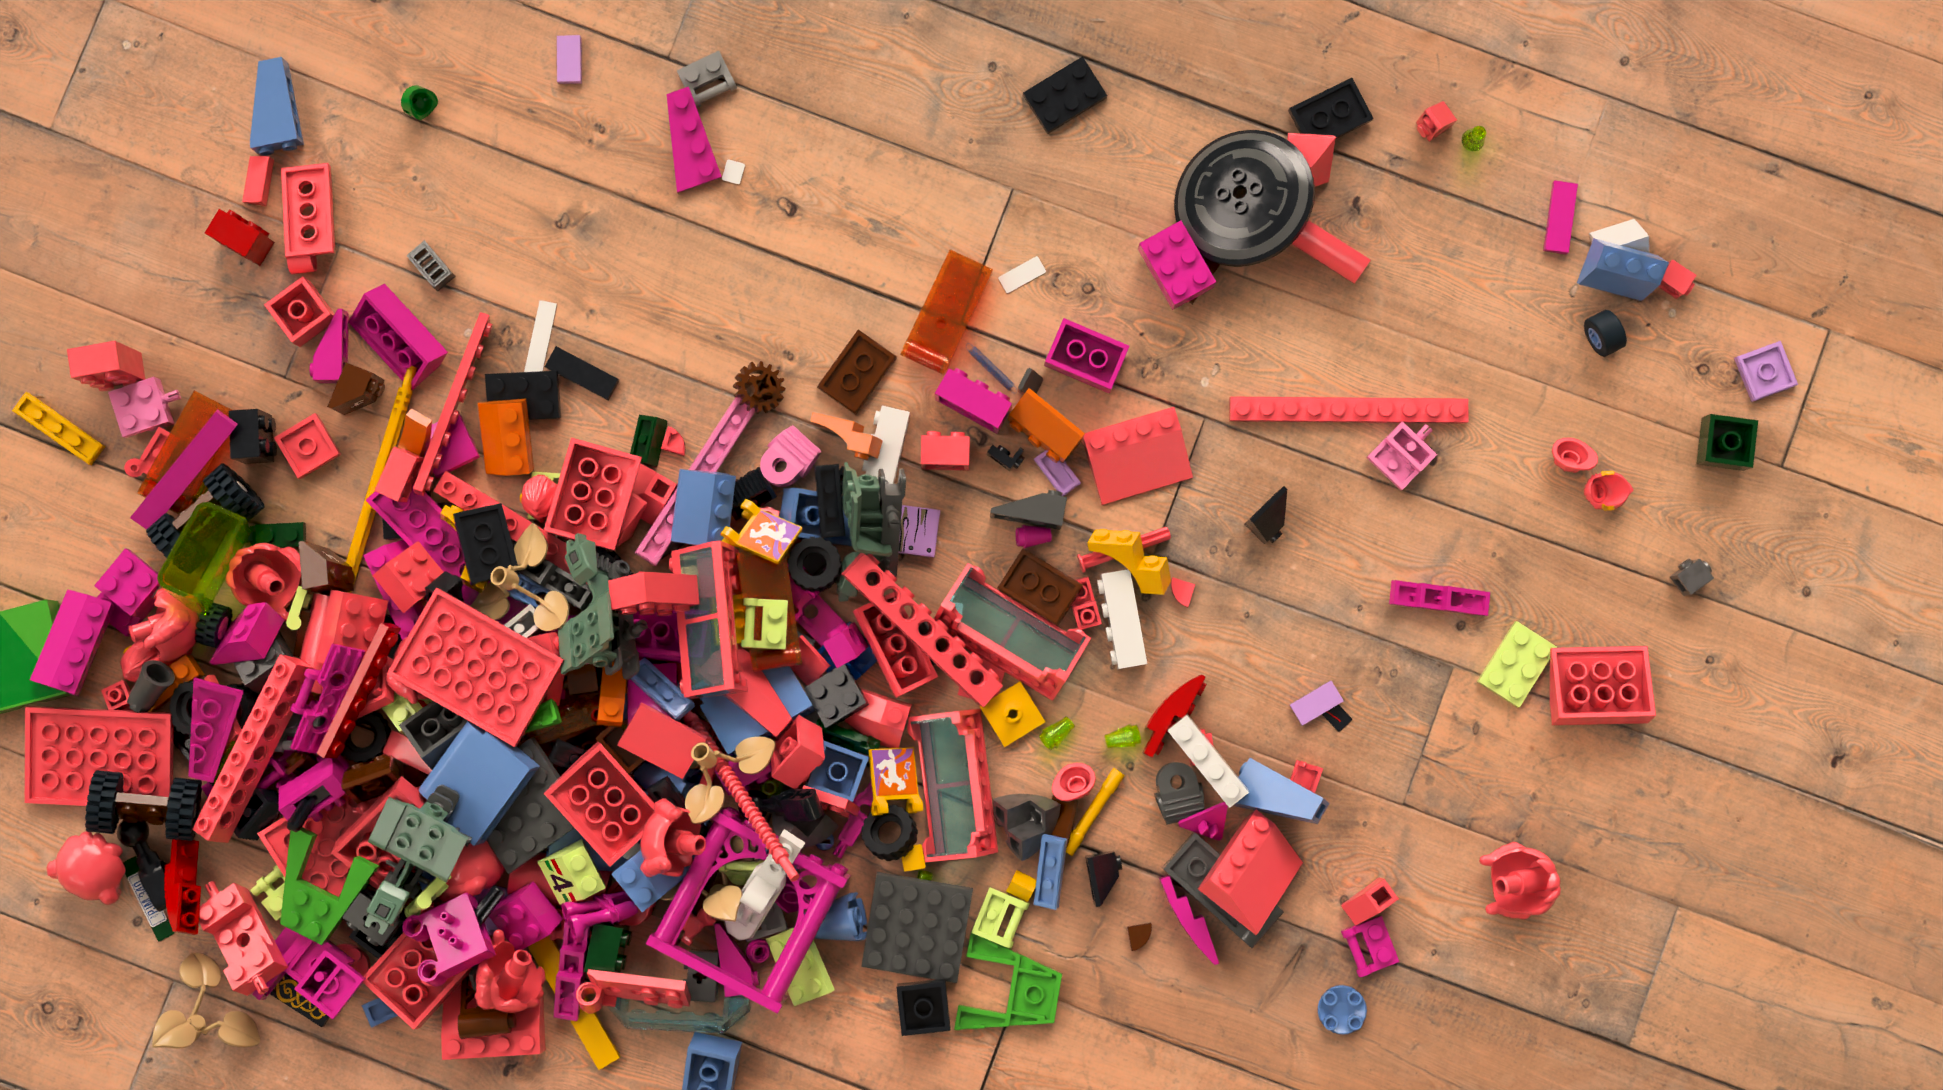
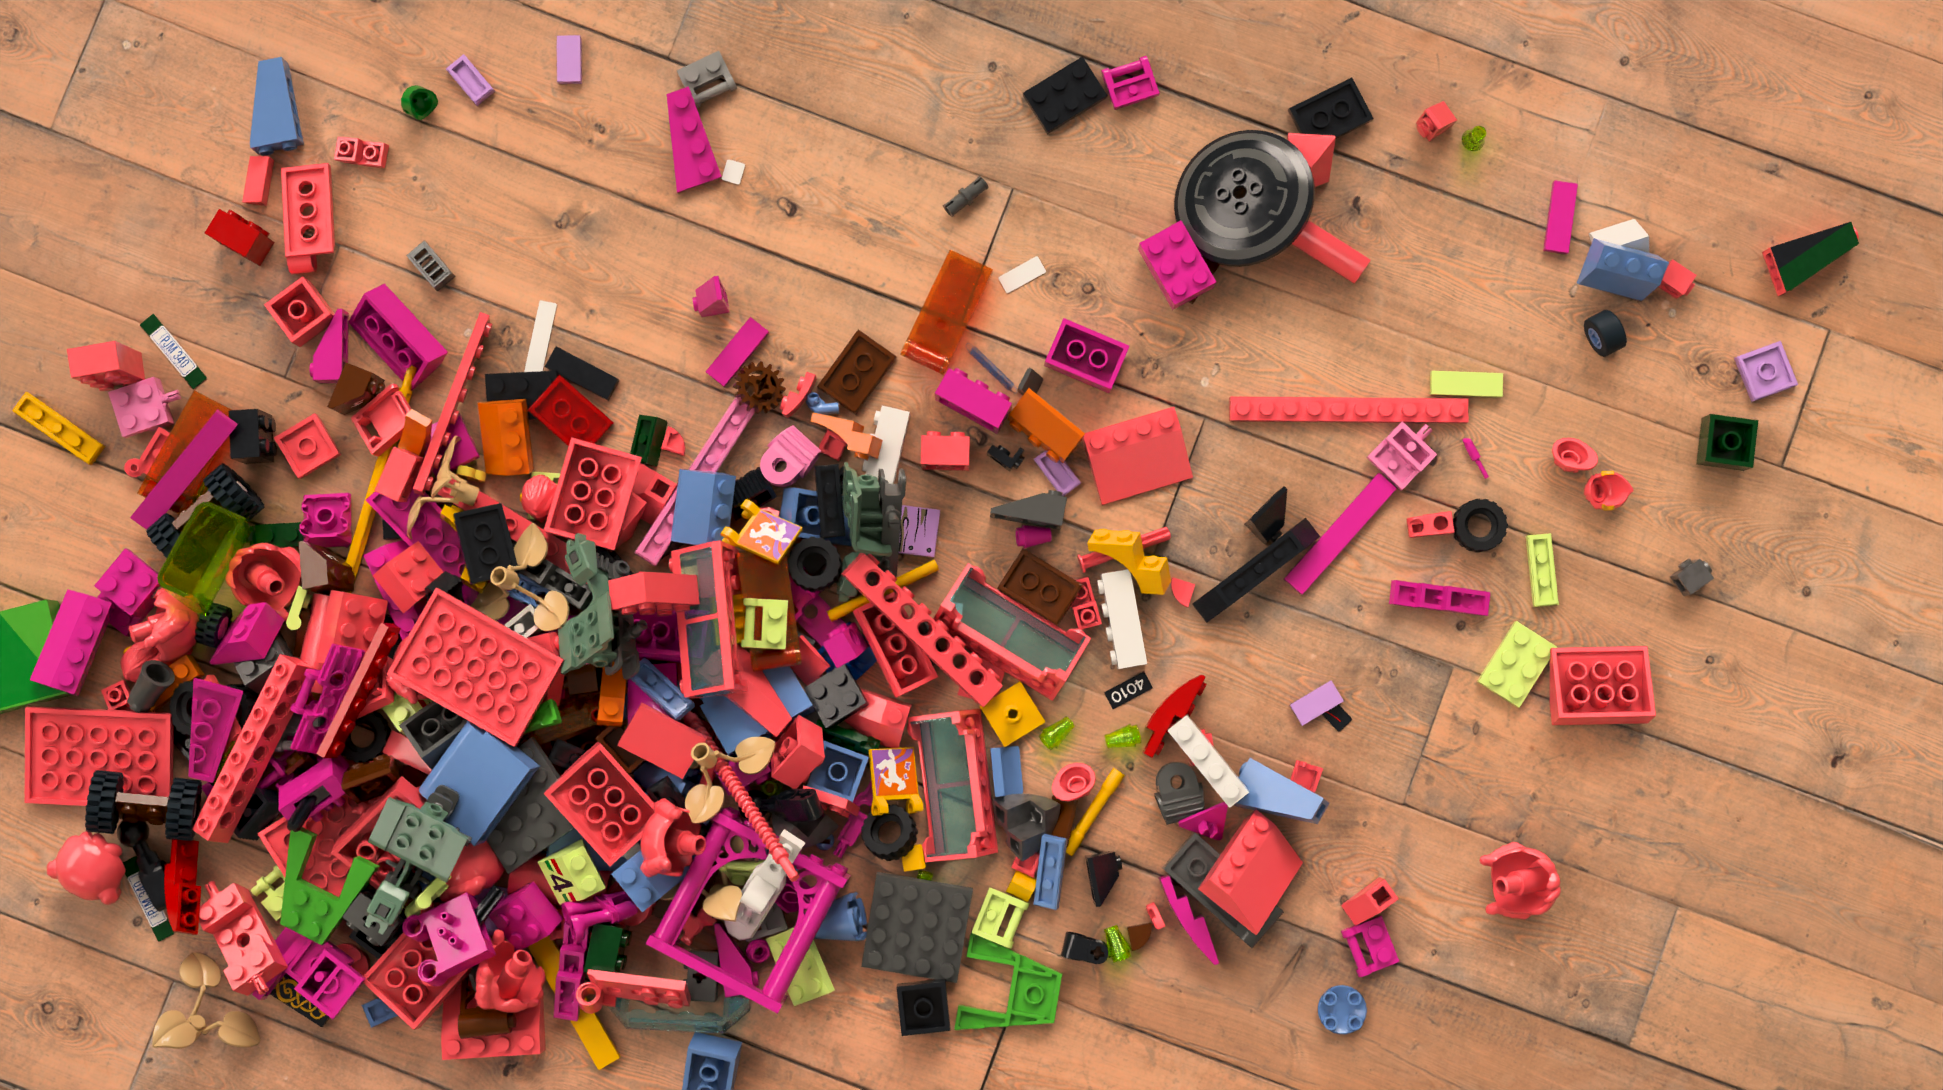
(173, 351): none -> sticker
(327, 519): none -> dark pink slope
(361, 152): none -> coral slope
(388, 416): none -> coral container
(460, 491): none -> tan plant
(470, 80): none -> lavender tile
(471, 474): none -> light yellow tile
(569, 413): none -> red tile
(711, 298): none -> dark pink slope
(737, 352): none -> dark pink tile
(795, 401): none -> coral slope
(818, 406): none -> medium blue arm
(832, 445): none -> coral tile
(903, 580): none -> yellow piece
(965, 196): none -> dark grey pin
(1006, 771): none -> medium blue panel
(1027, 866): none -> coral tile
(1079, 948): none -> black piece
(1117, 945): none -> clear neon green cone
(1128, 690): none -> black sticker
(1133, 89): none -> dark pink plate
(1155, 916): none -> coral tile
(1256, 570): none -> black slope
(1340, 533): none -> dark pink tile
(1430, 525): none -> coral leg
(1466, 384): none -> yellowish green tile
(1474, 455): none -> dark pink piece
(1497, 520): none -> black tyre
(1542, 570): none -> yellowish green tile
(1803, 257): none -> slope

